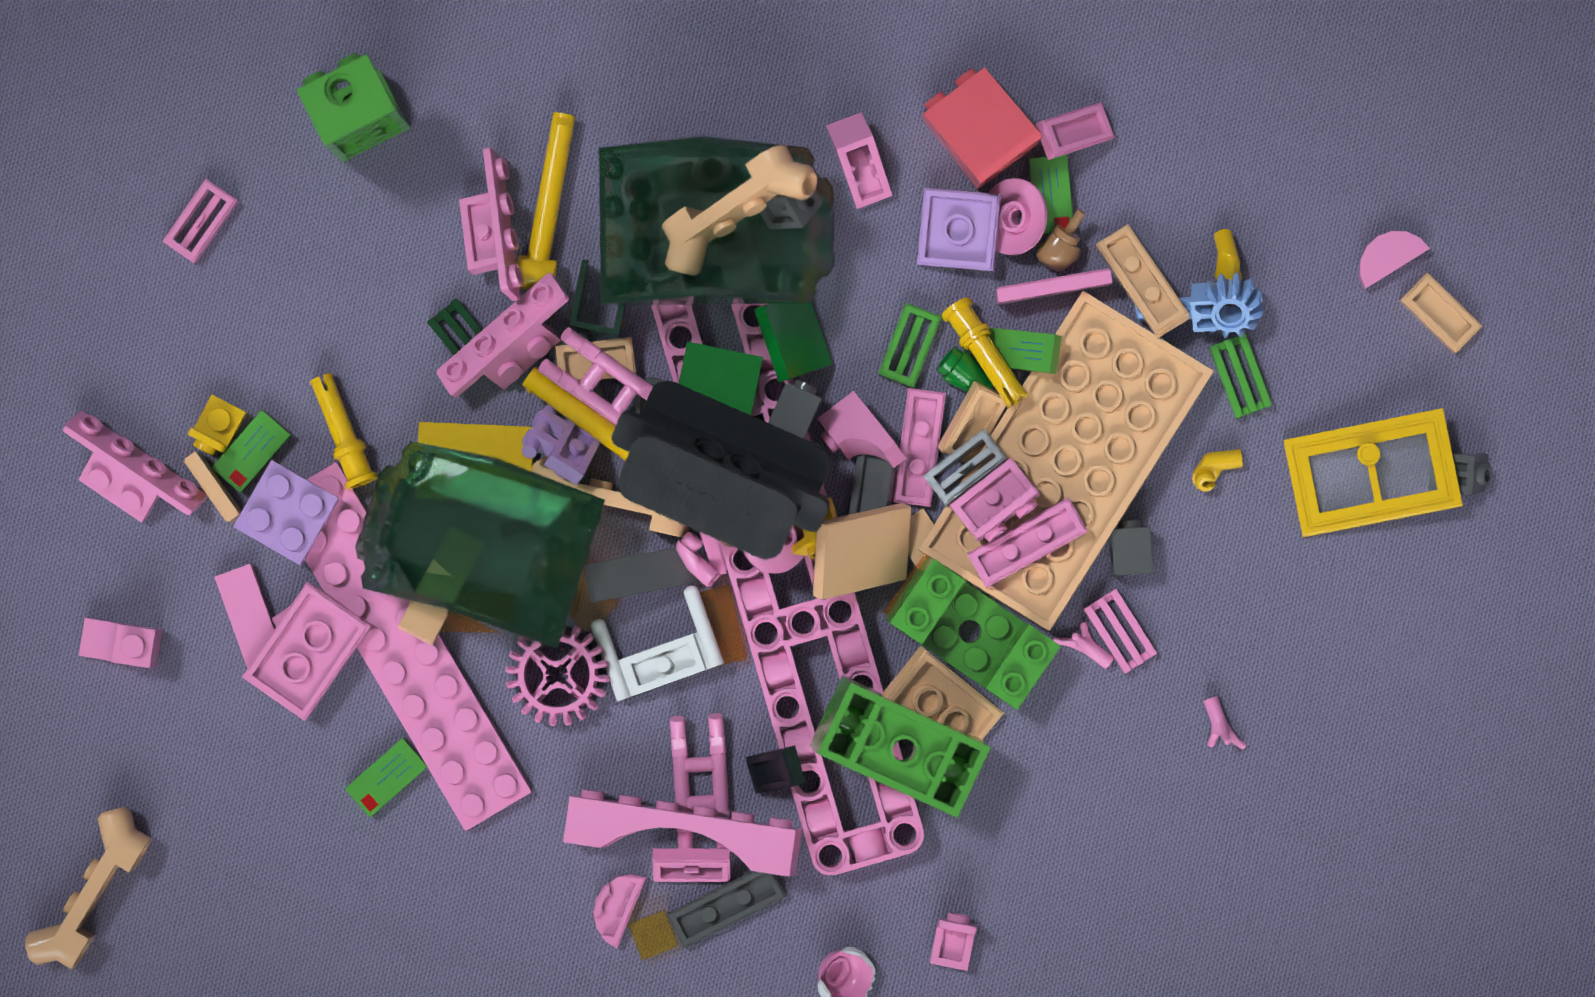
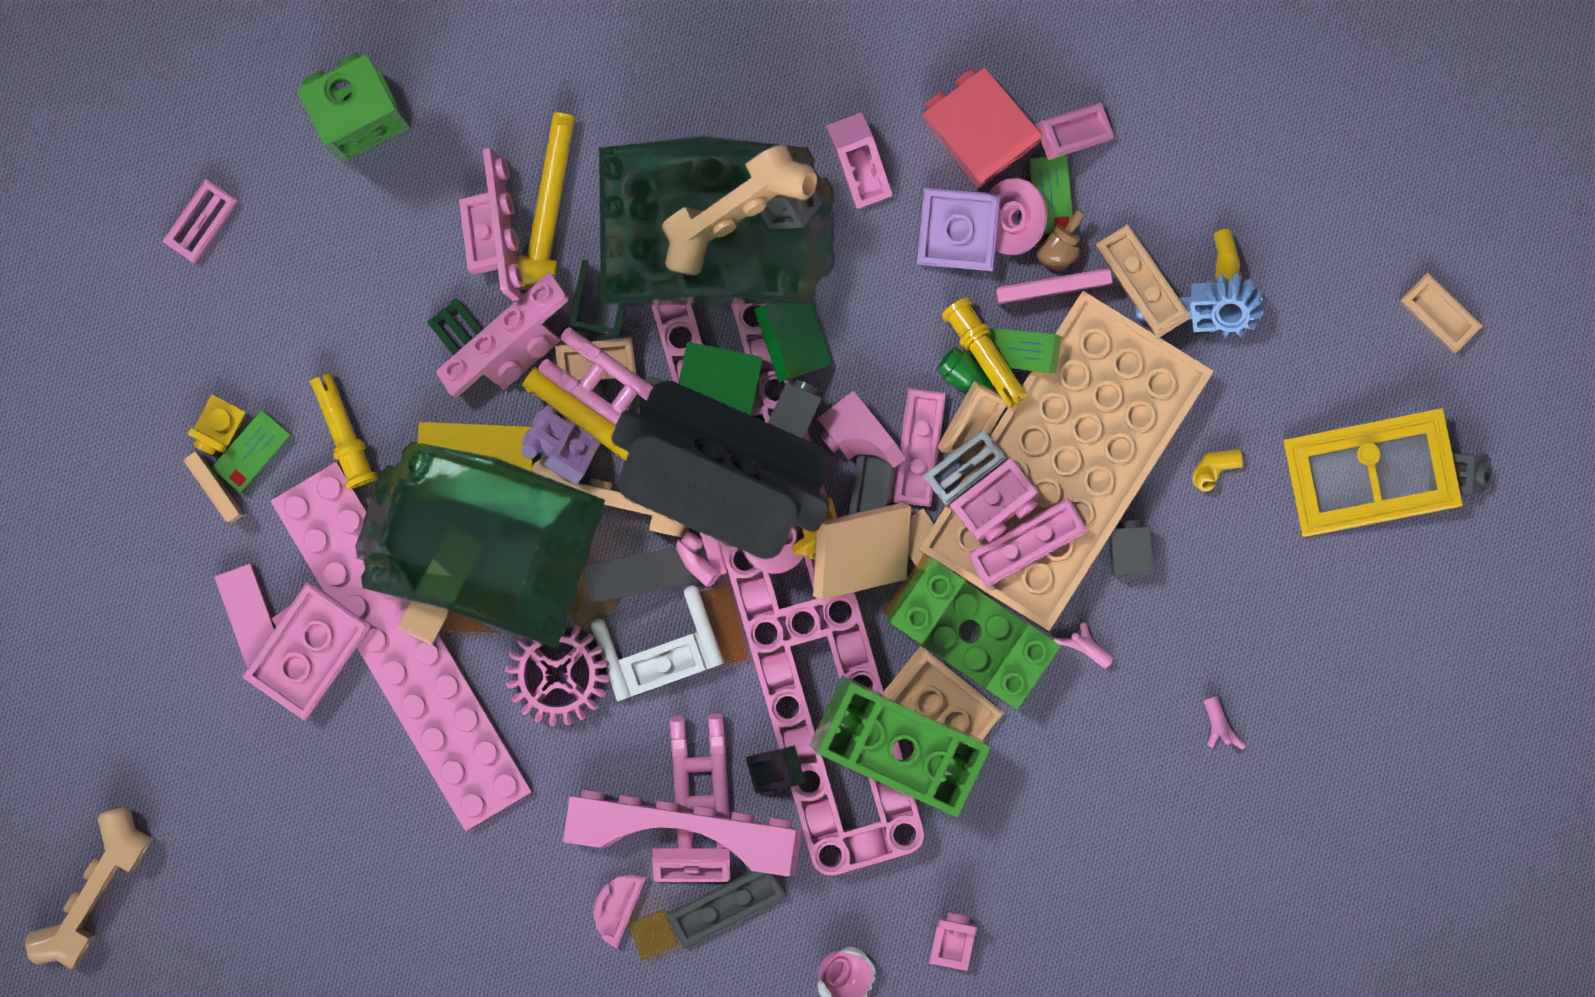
(120, 642): bright pink arch -> none
(127, 473): bright pink bracket -> none
(286, 512): lavender plate -> none
(386, 777): bright green tile -> none
(897, 375): bright green tile -> none
(1103, 604): bright pink tile -> none
(1253, 369): bright green tile -> none
(1388, 254): bright pink tile -> none

